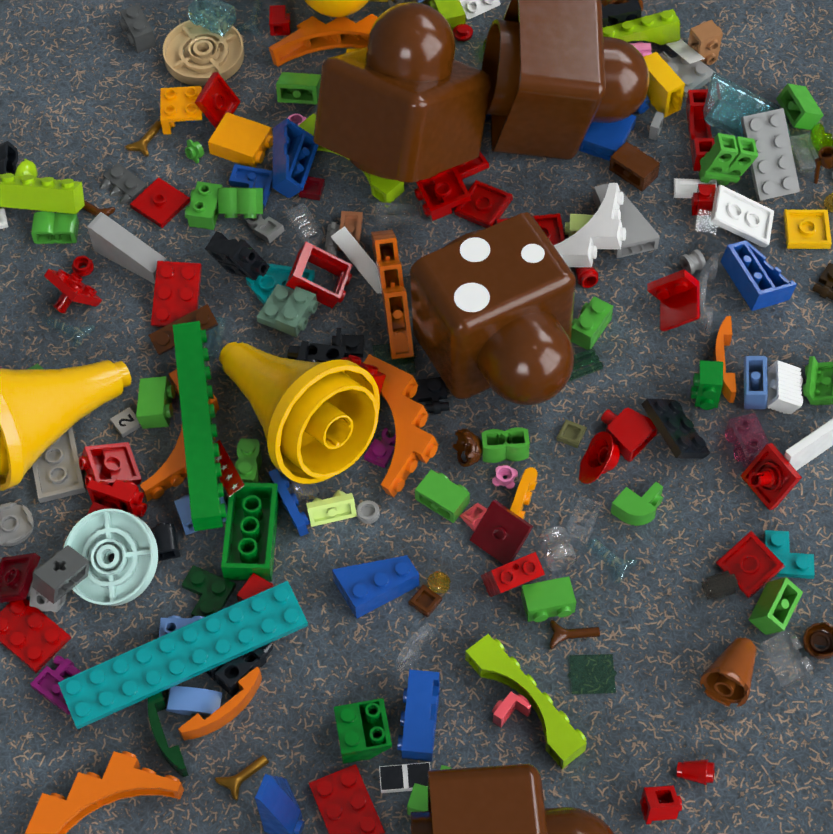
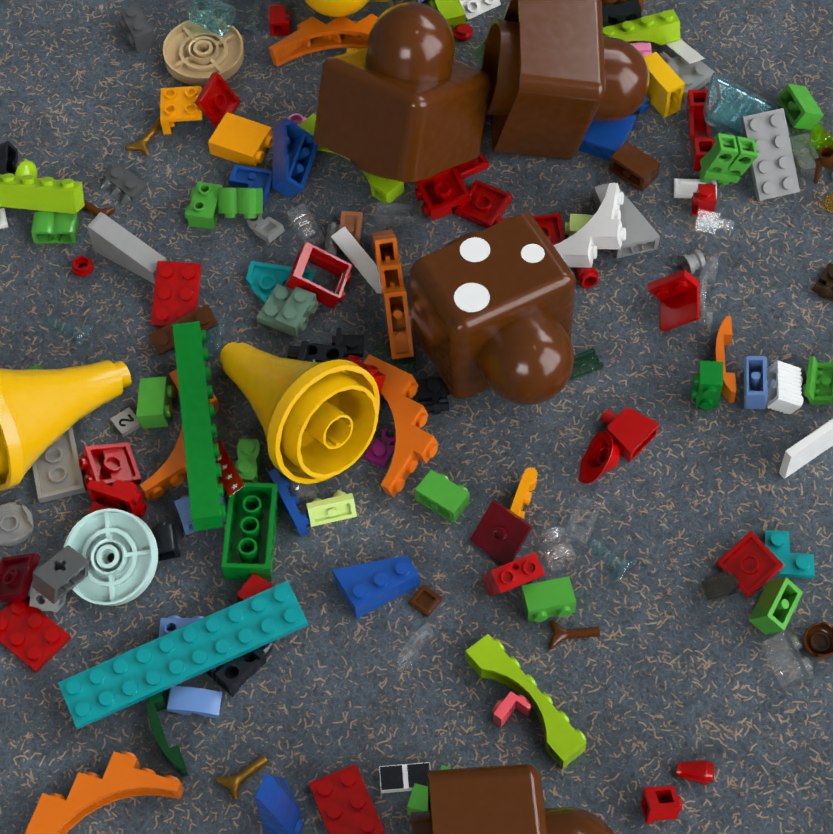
(47, 682): magenta plate -> none
(71, 289): red plate -> none
(160, 202): red plate -> none
(194, 150): bright green plate -> none
(198, 727): orange slope -> none
(212, 589): dark green plate -> none
(236, 256): black hips -> none
(298, 88): bright green brick -> none
(313, 188): dark red plate -> none
(362, 730): green slope -> none
(368, 512): light grey tile -> none
(419, 715): blue wedge -> none
(439, 582): clear yellow plate -> none
(470, 444): reddish brown hair -> none
(473, 515): coral slope -> none
(503, 445): bright green brick -> none
(507, 471): bright pink plate -> none
(571, 433): olive tile -> none
(591, 323): bright green brick -> none
(592, 674): clear green piece -> none
(636, 509): bright green brick -> none
(656, 125): light grey tile -> none
(676, 428): black plate -> none
(706, 41): medium nougat brick -> none
(731, 674): dark orange cone -> none
(742, 216): white tile -> none
(747, 437): clear pink brick -> none
(754, 277): blue wedge -> none
(771, 476): red plate -> none
(807, 229): yellow plate -> none

